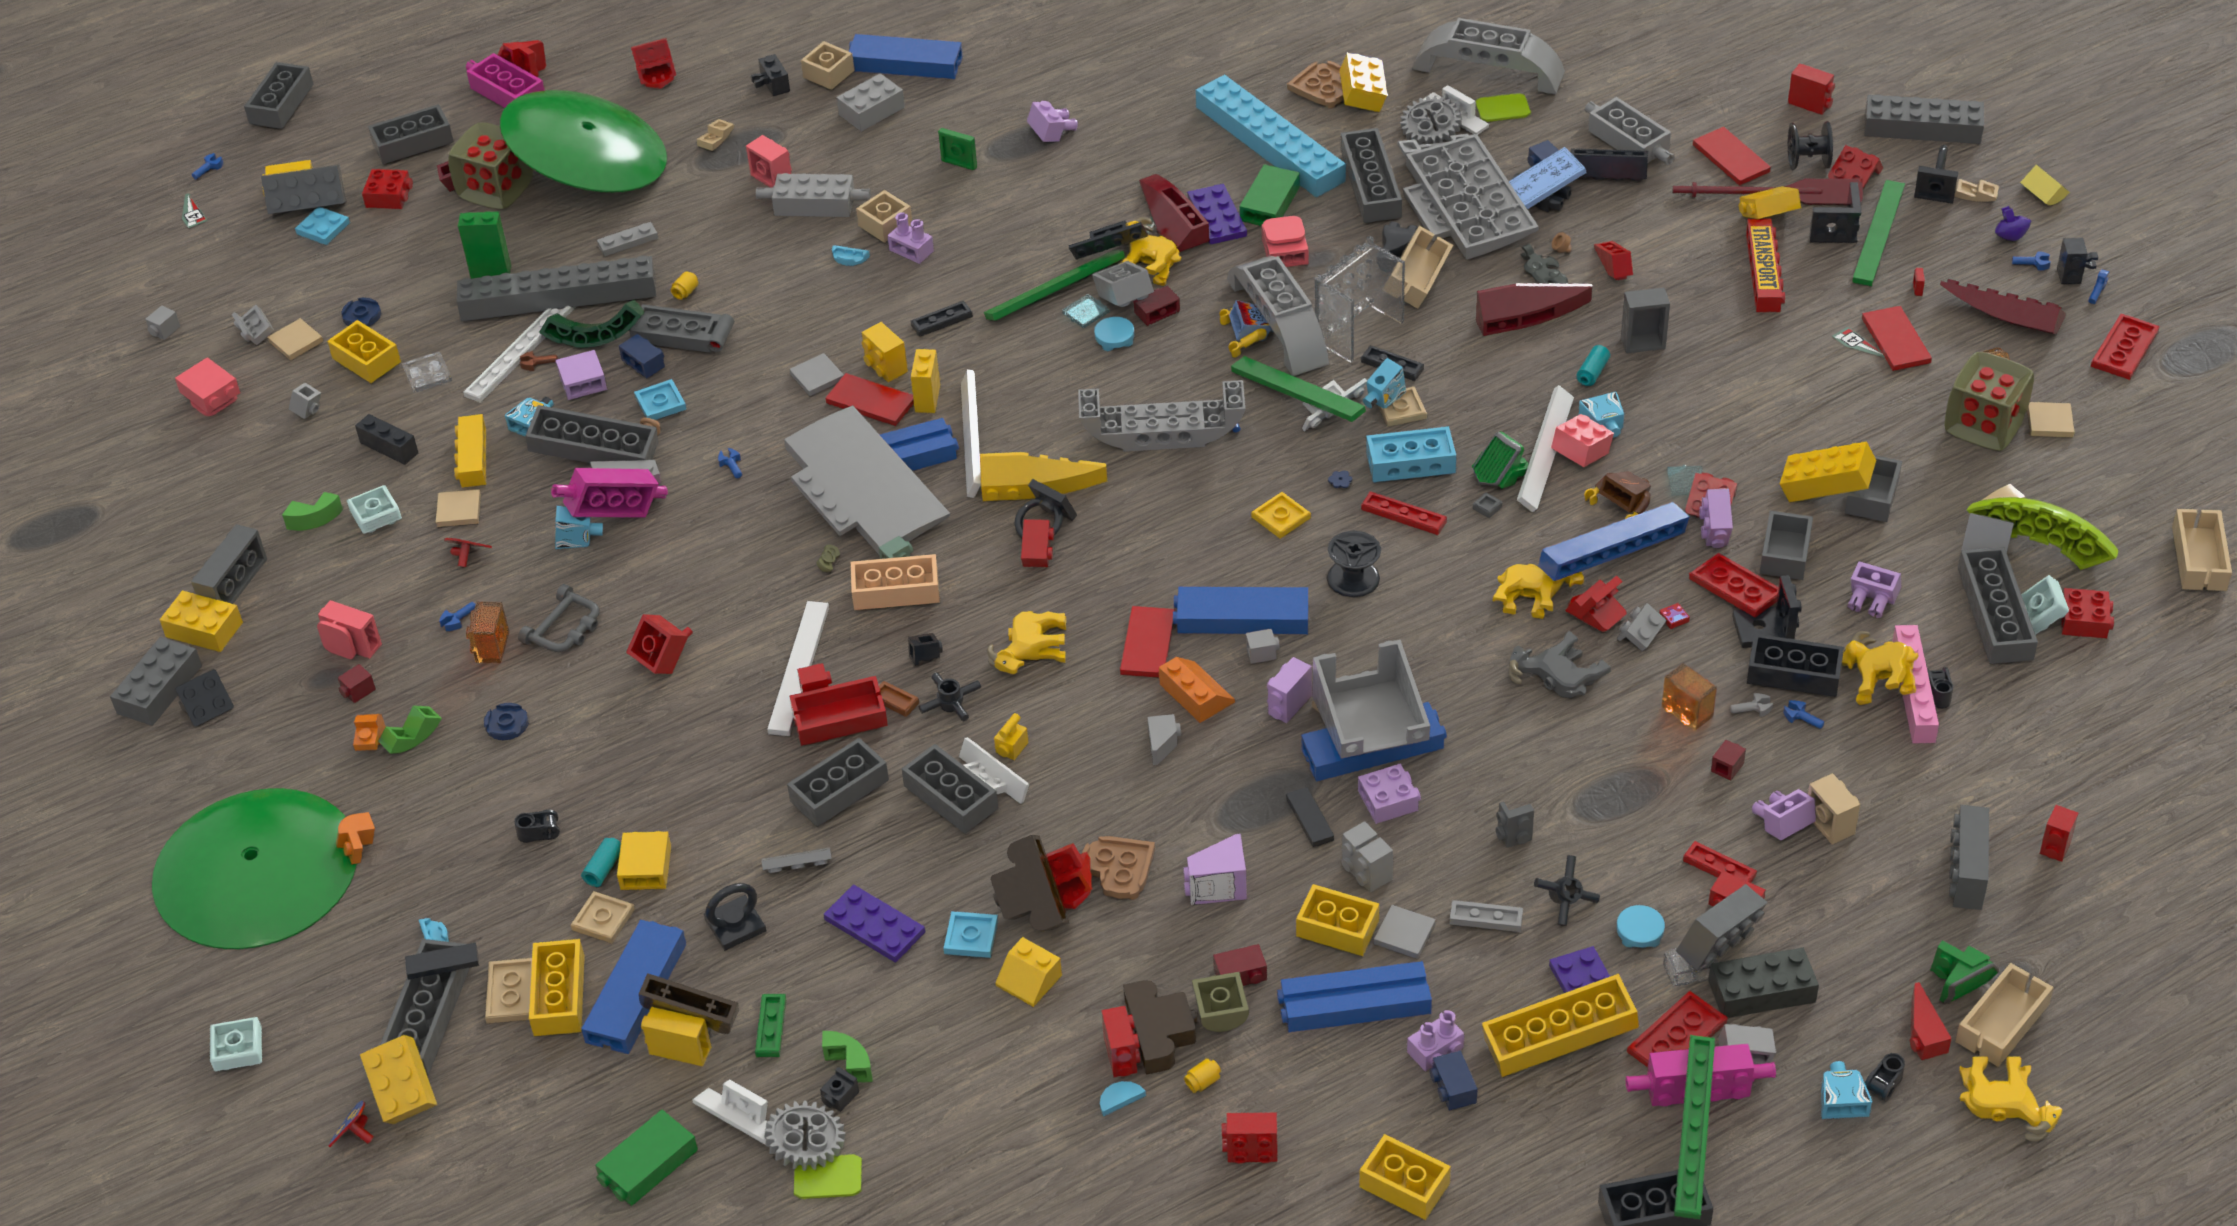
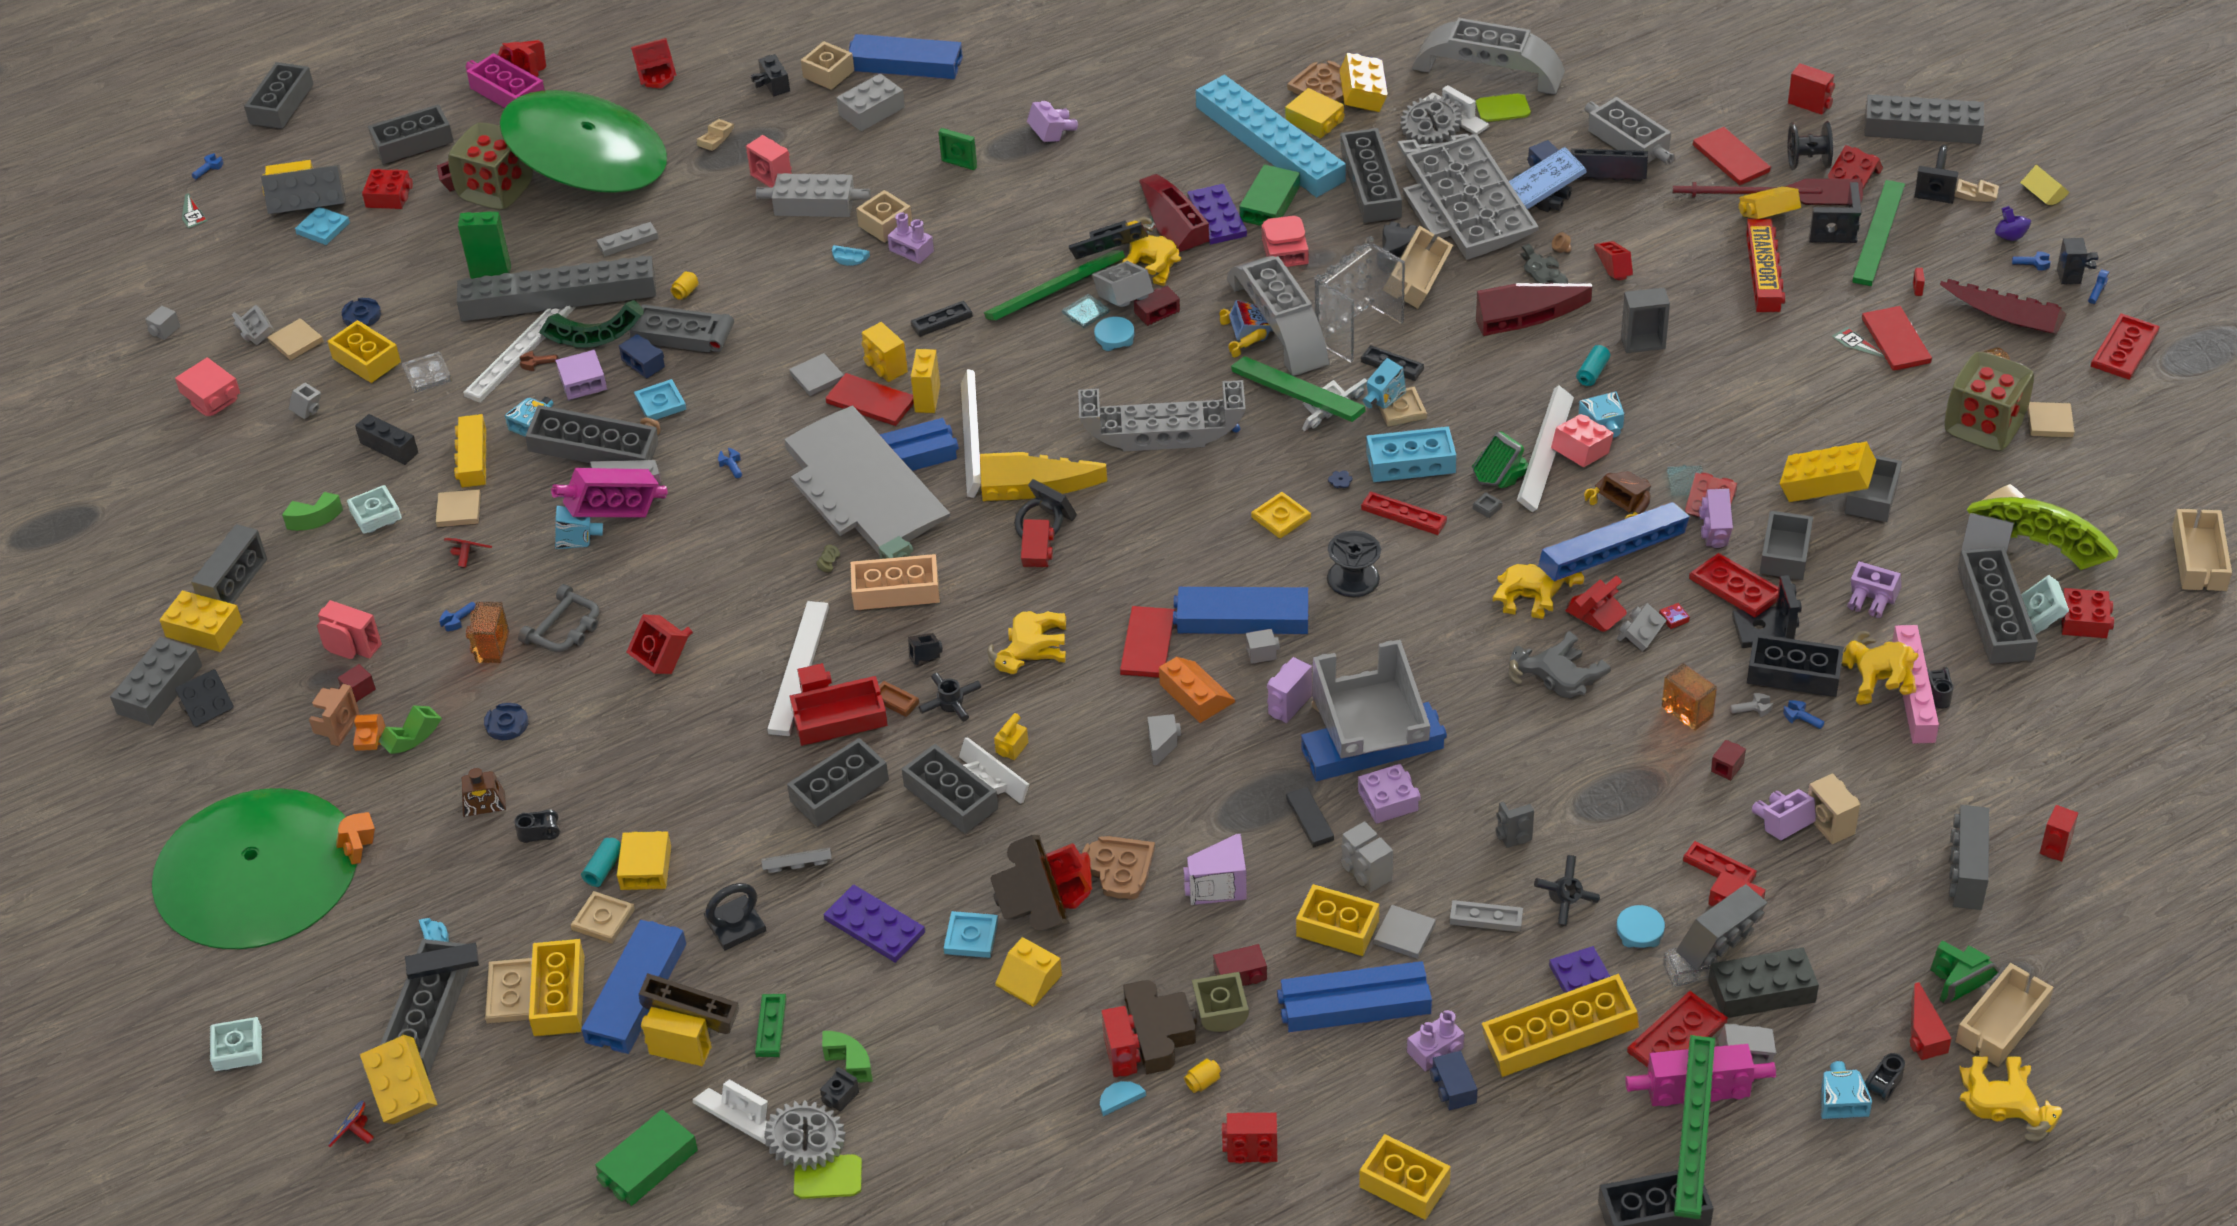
(338, 714): none -> nougat panel
(482, 793): none -> reddish brown torso
(1314, 113): none -> yellow brick

